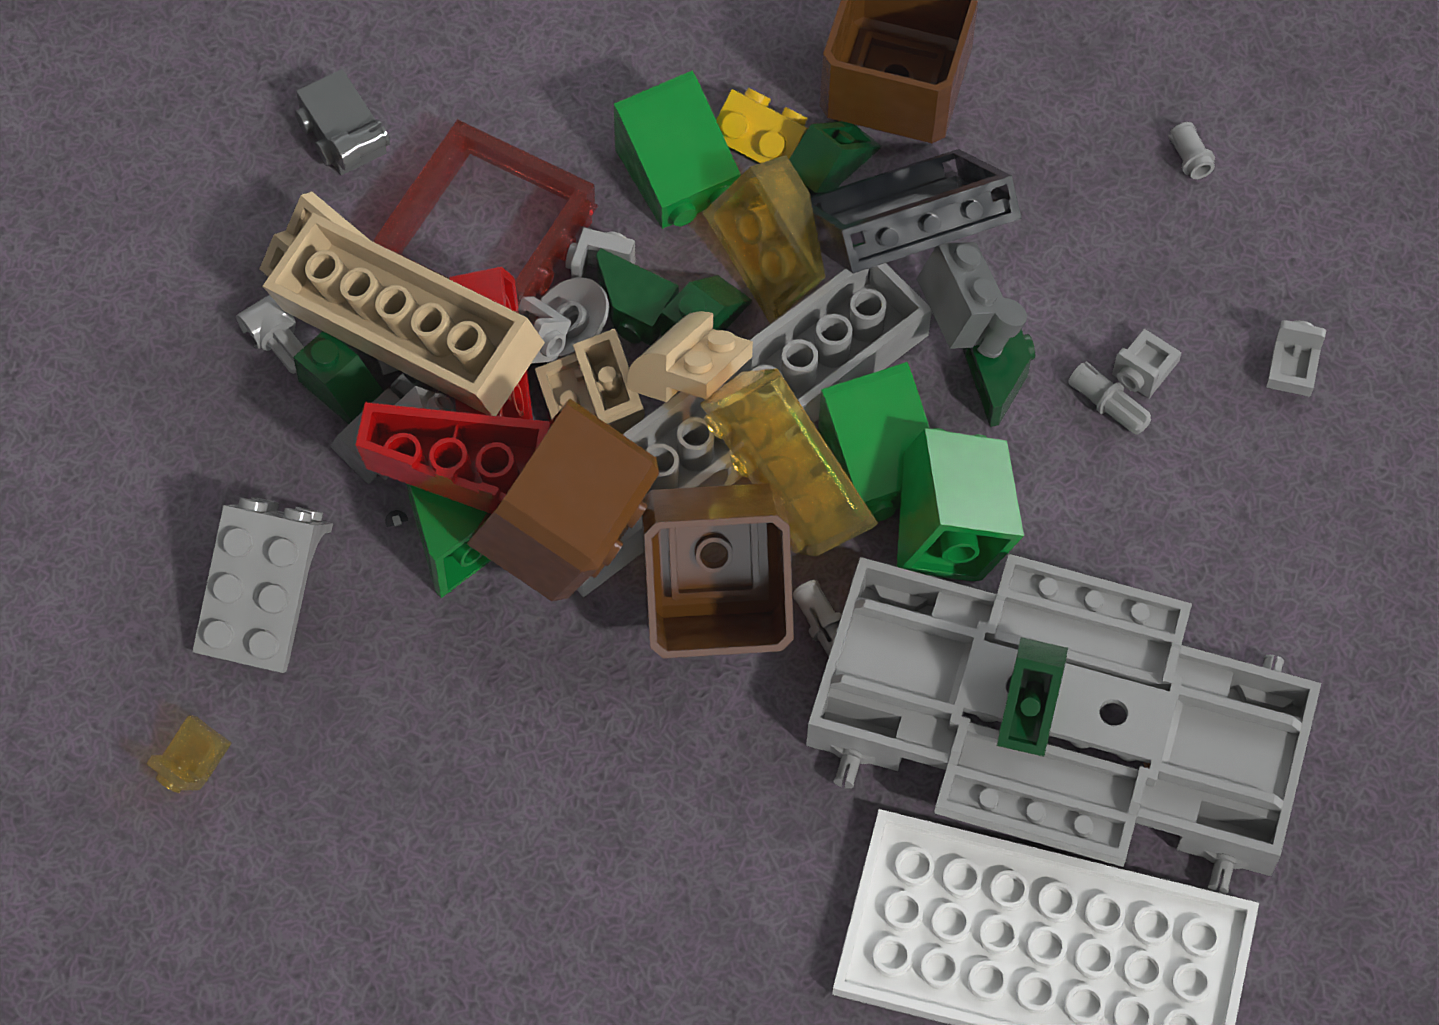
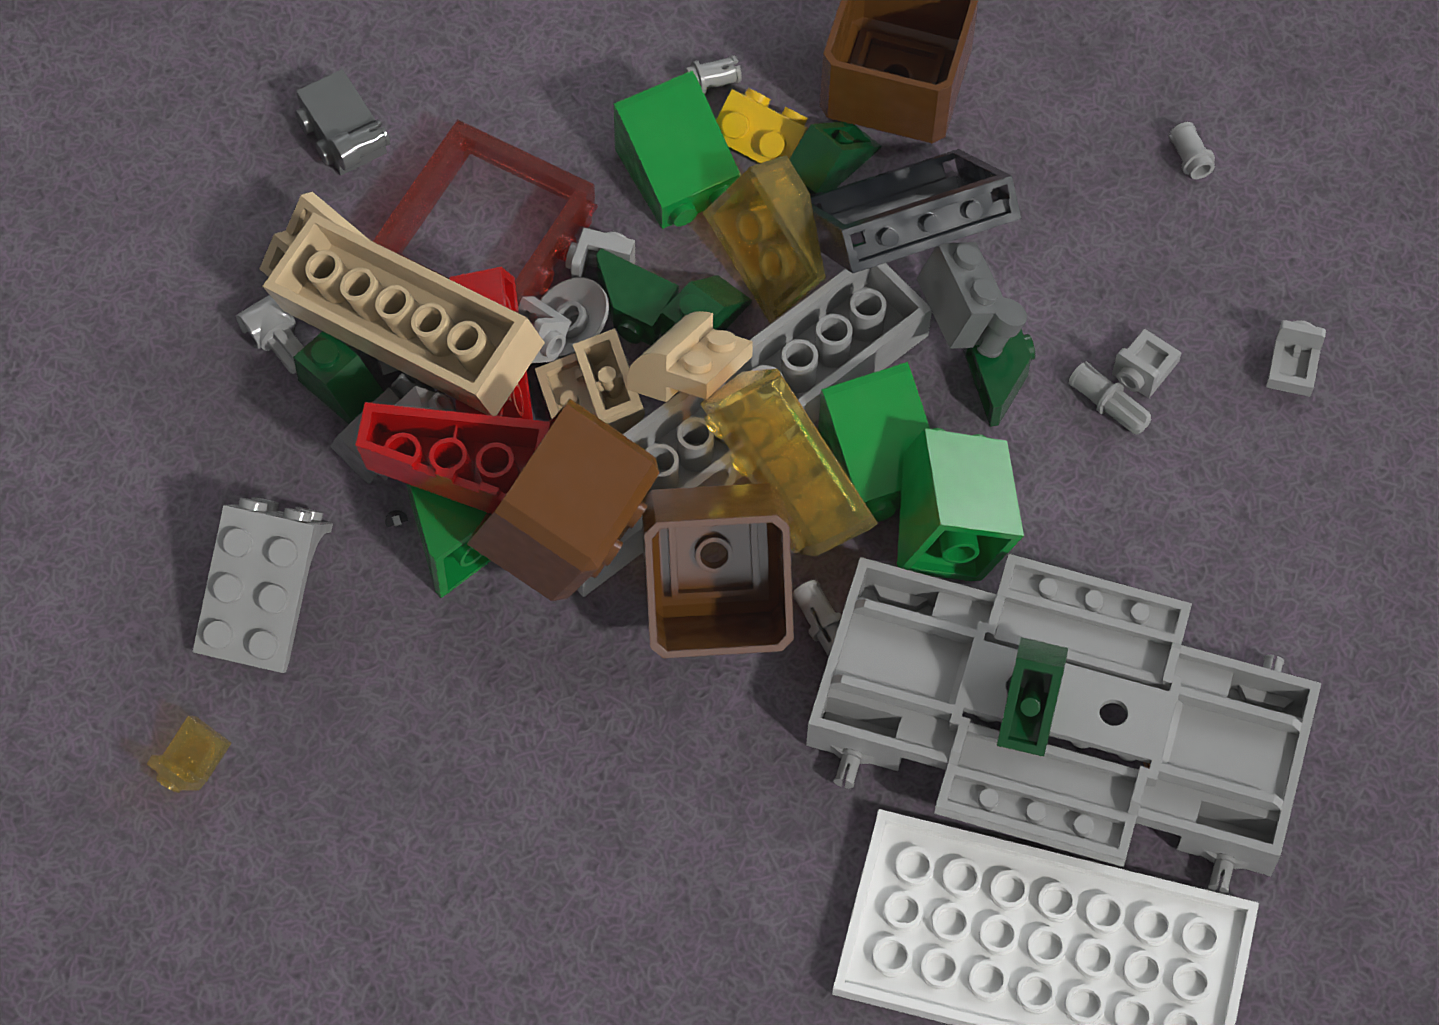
(716, 72): none -> light grey pin

